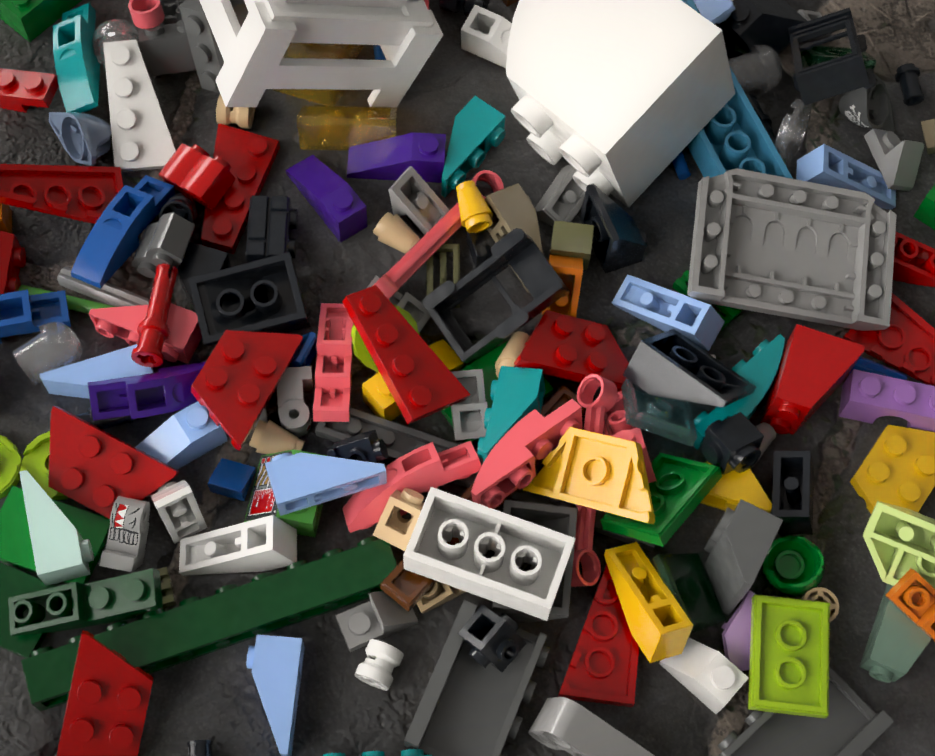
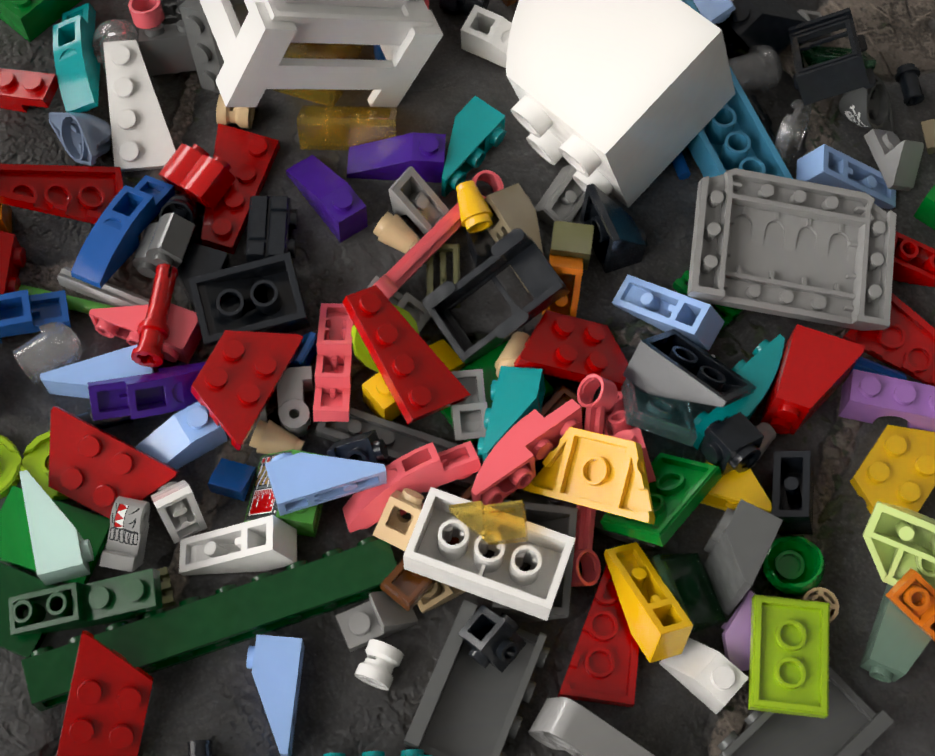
(494, 522): none -> clear yellow slope

